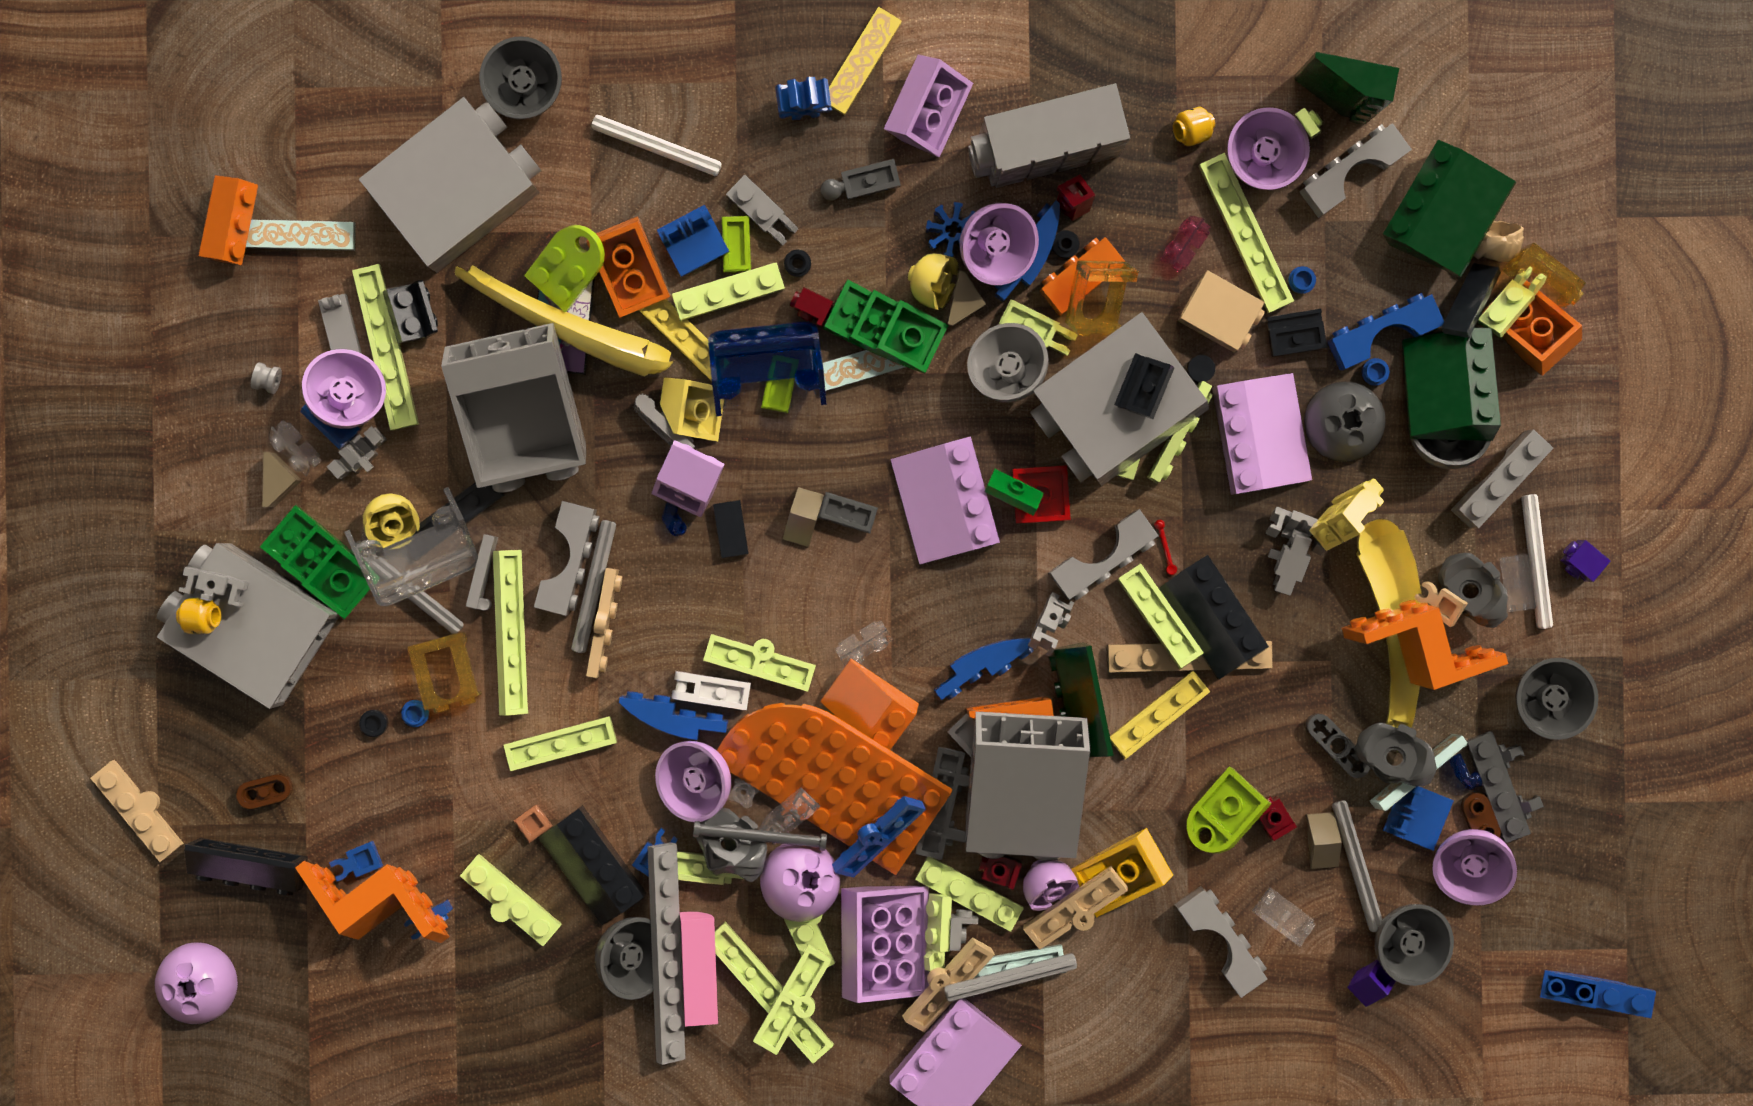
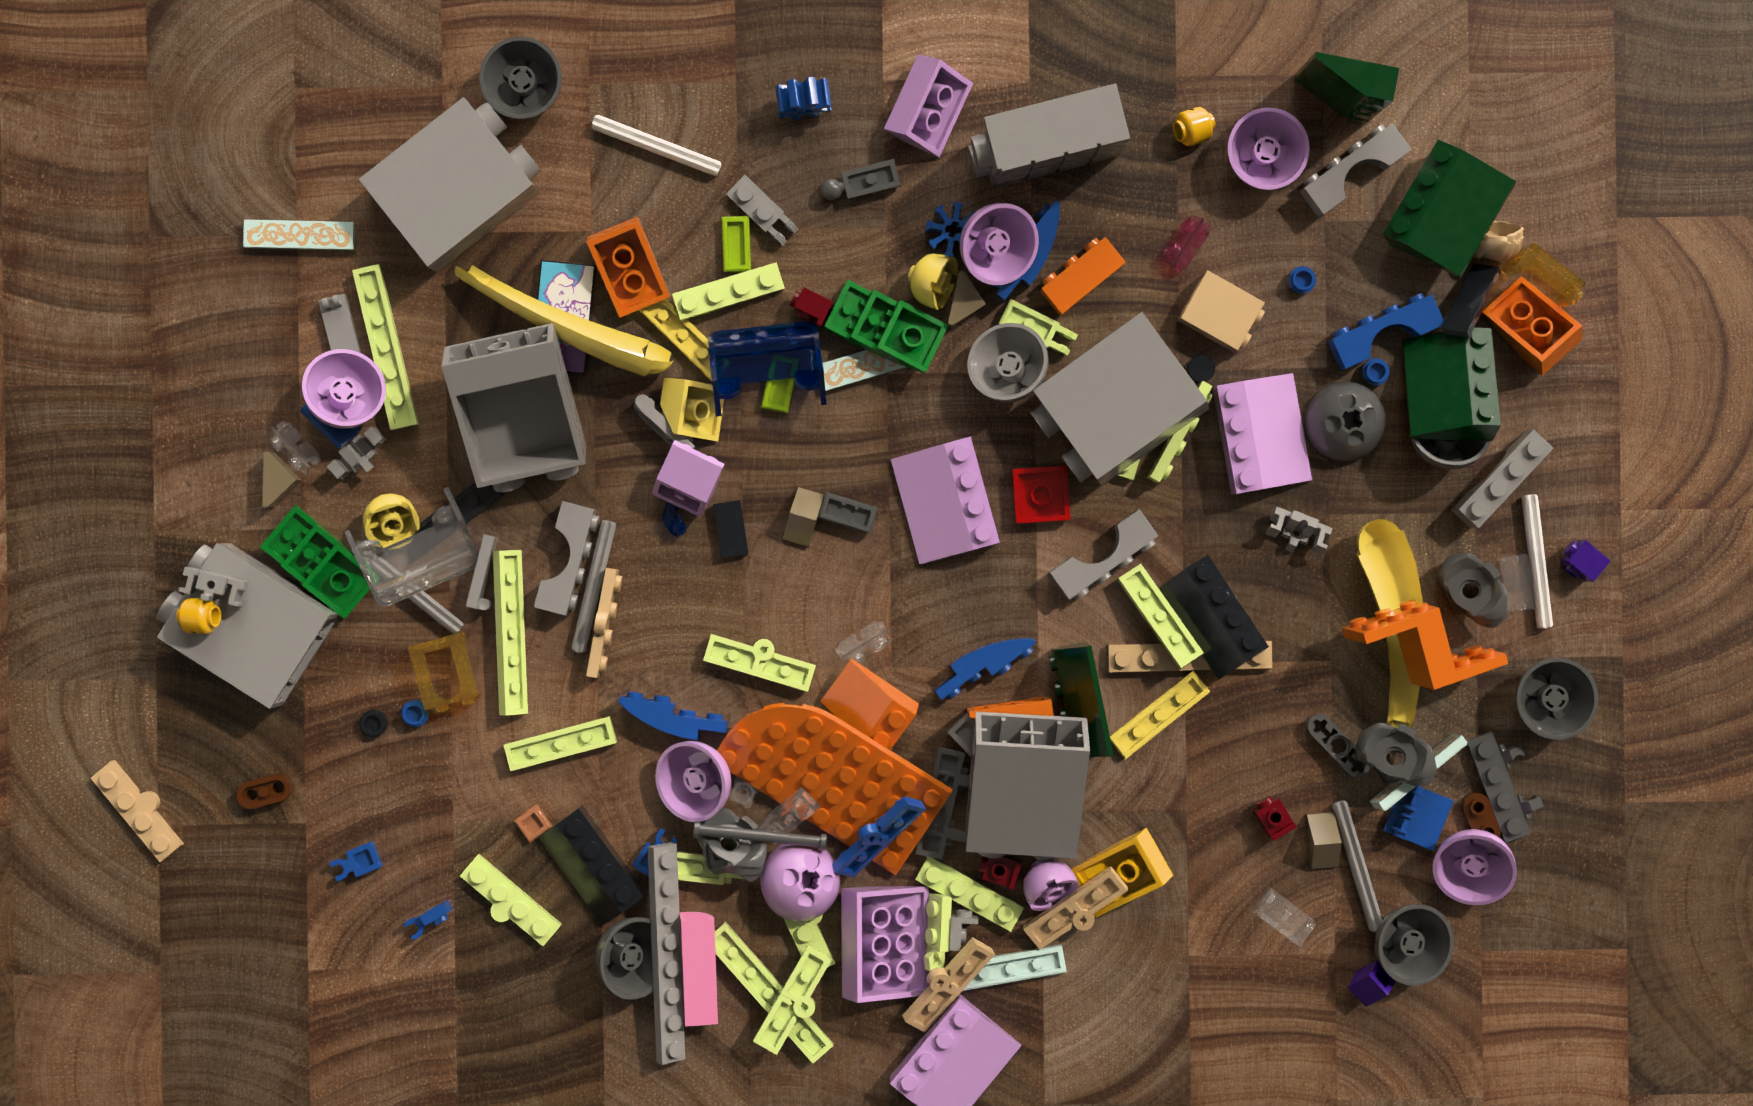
(205, 972): lavender piece -> none
(228, 220): orange brick -> none
(244, 865): black slope -> none
(266, 378): light grey wheel -> none
(373, 901): orange bracket -> none
(411, 312): black bracket -> none
(566, 268): lime plate -> none
(693, 240): blue hinge -> none
(712, 690): white plate -> none
(797, 254): black plate -> none
(862, 59): tile -> none
(1010, 977): light grey axle -> none
(1014, 492): green plate -> none
(1061, 613): light grey piece -> none
(1063, 252): black plate -> none
(1071, 201): dark red brick -> none
(1118, 275): clear yellow panel -> none
(1144, 386): black plate -> none
(1171, 568): red hinge -> none
(1226, 811): lime plate -> none
(1241, 968): light grey arch -> none
(1246, 233): yellowish green plate -> none
(1291, 562): light grey piece -> none
(1296, 332): black plate -> none
(1310, 122): yellowish green hinge -> none
(1344, 517): light yellow hips -> none
(1448, 603): tan plate -> none
(1461, 772): clear blue arm -> none
(1511, 303): yellowish green hinge -> none
(1597, 993): blue slope -> none

